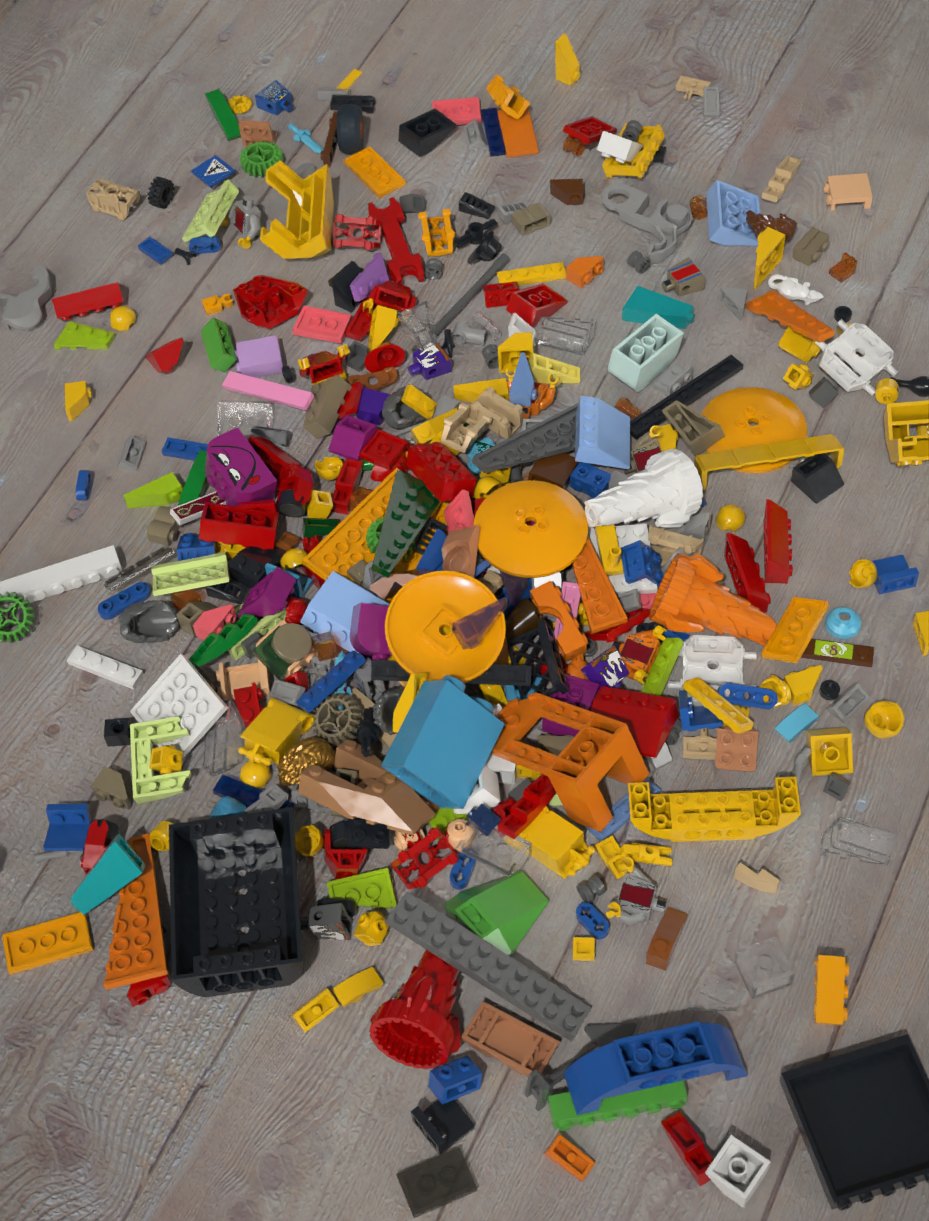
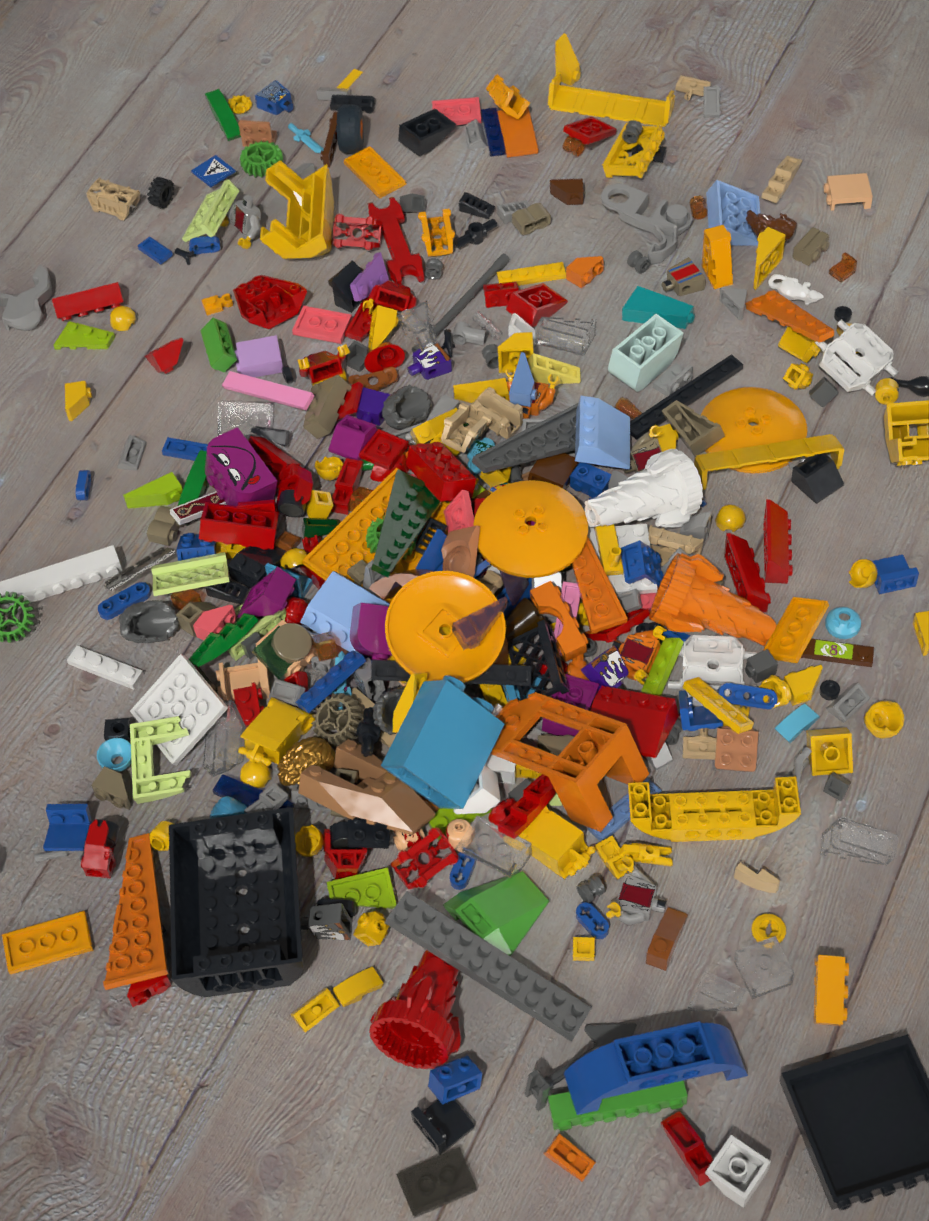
(110, 873): teal slope -> none
(111, 749): none -> medium azure piece
(166, 759): yellow brick -> none
(419, 401): yellow plate -> none
(482, 819): dark blue bracket -> none
(485, 486): yellow hair -> none
(487, 249): black piece -> none
(509, 1040): nougat slope -> none
(609, 104): none -> yellow piece
(619, 147): white slope -> none
(717, 256): none -> light orange wedge
(761, 666): none -> dark grey brick
(761, 924): none -> yellow gear

